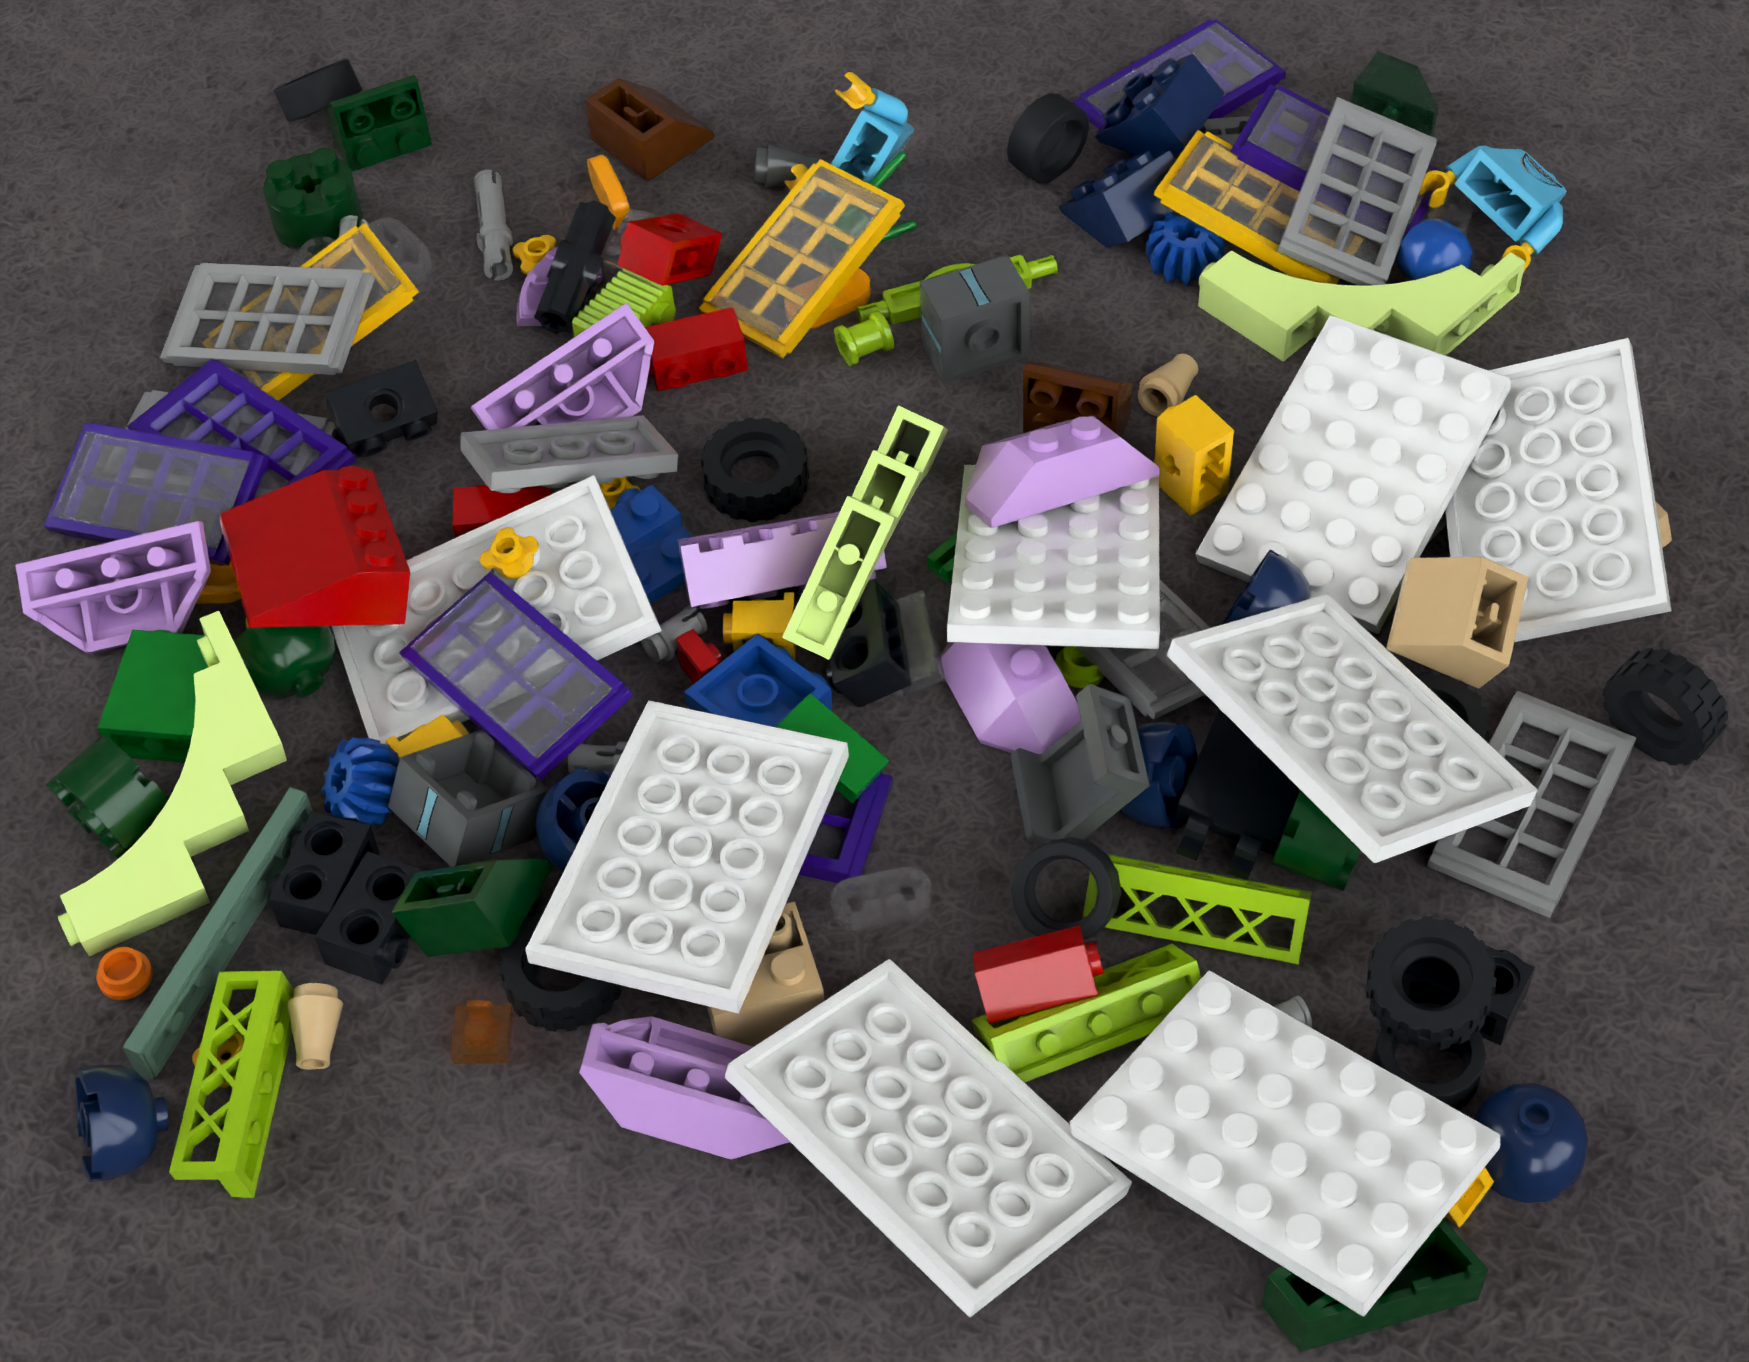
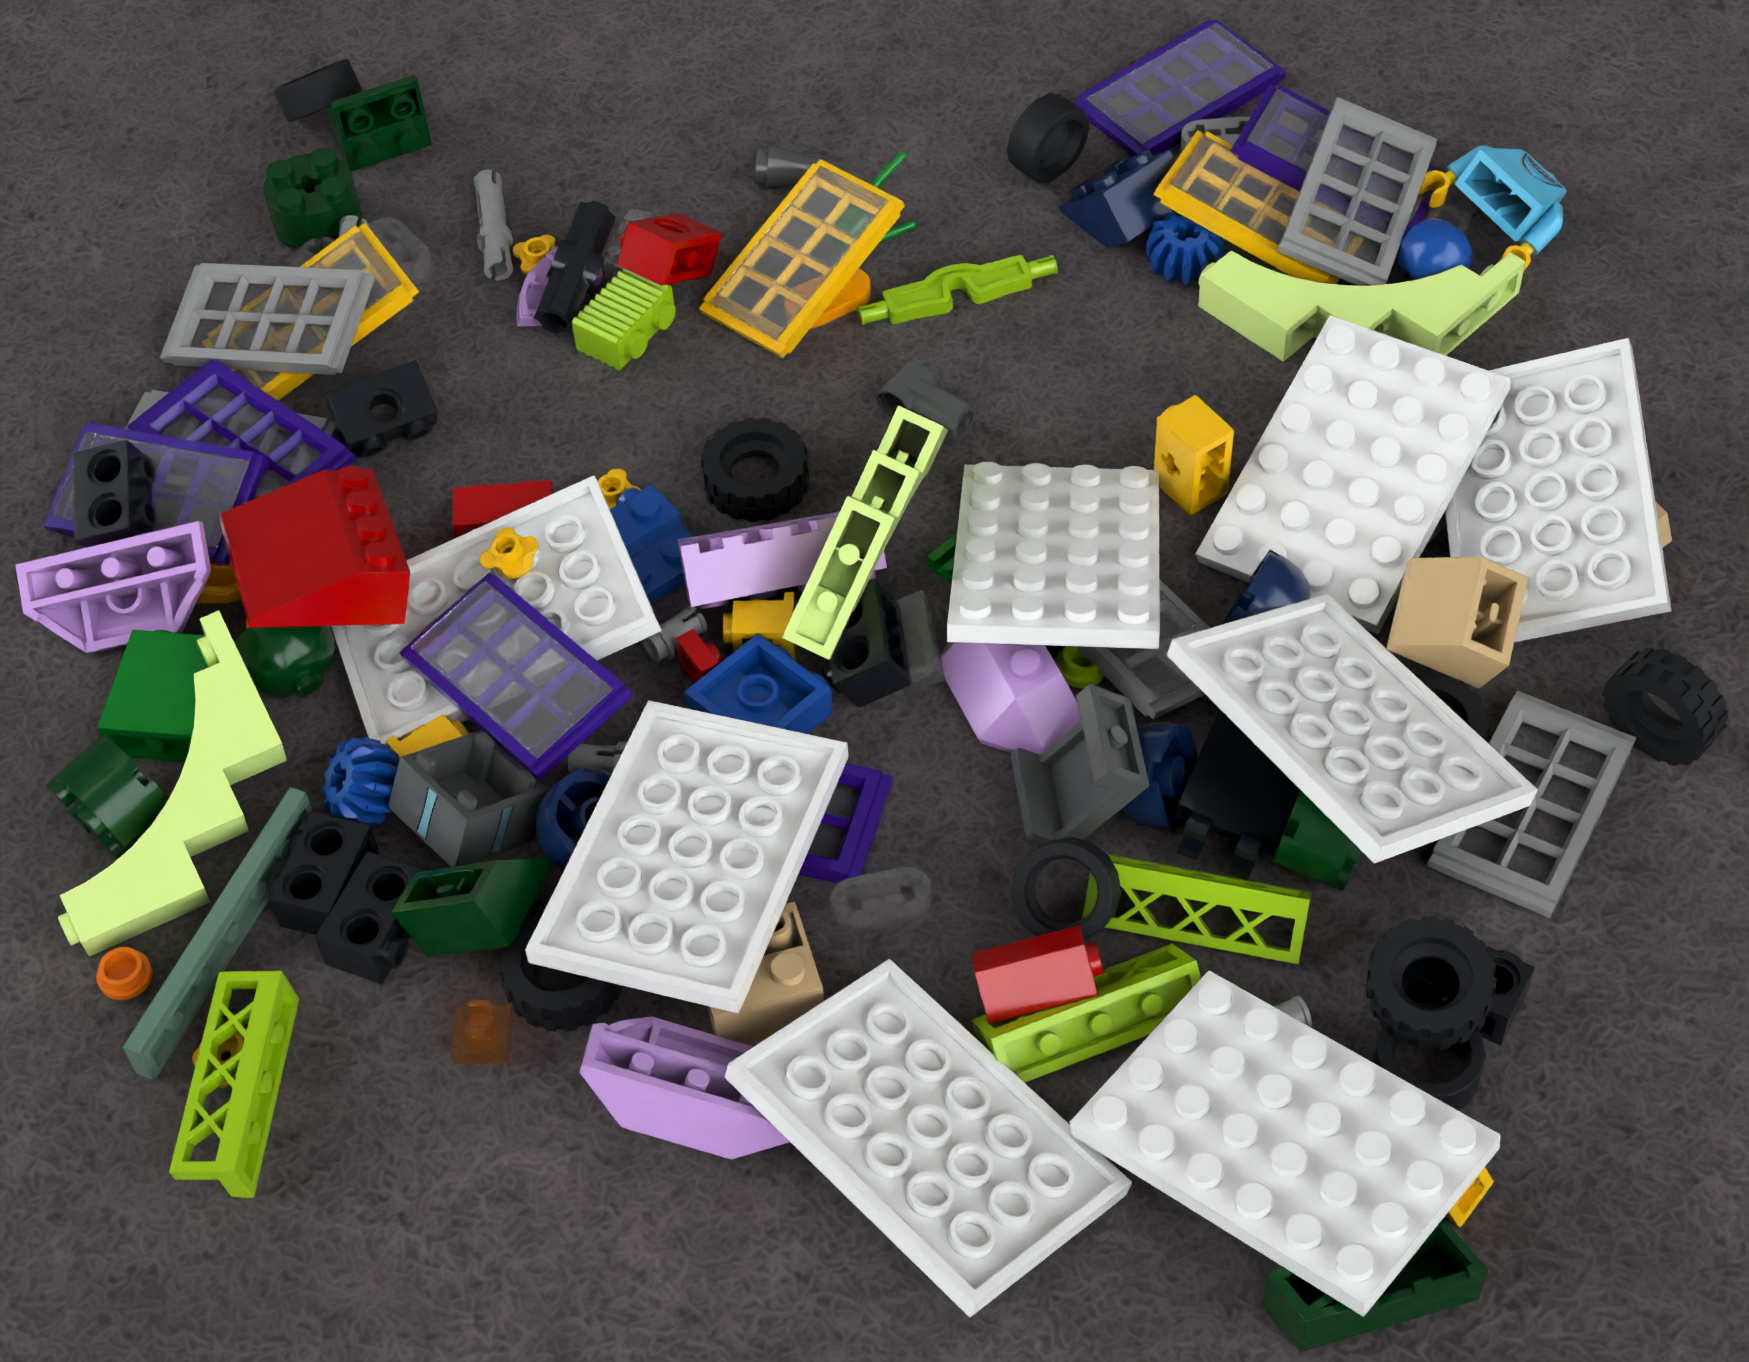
(112, 494): none -> black brick
(116, 1120): dark blue cylinder -> none
(314, 1022): tan cone -> none
(568, 453): light grey plate -> none
(584, 380): lavender wedge -> none
(608, 187): light orange tile -> none
(643, 127): reddish brown slope -> none
(697, 349): red brick -> none
(864, 338): lime bush -> none
(864, 760): green tile -> none
(874, 138): medium azure torso -> none
(918, 392): none -> dark grey piece
(975, 319): dark grey container -> none
(1052, 470): lavender wedge -> none
(1063, 394): reddish brown slope -> none
(1161, 108): dark blue slope -> none
(1167, 384): tan cone -> none
(1396, 92): clear green slope -> none
(1539, 1142): dark blue cylinder -> none

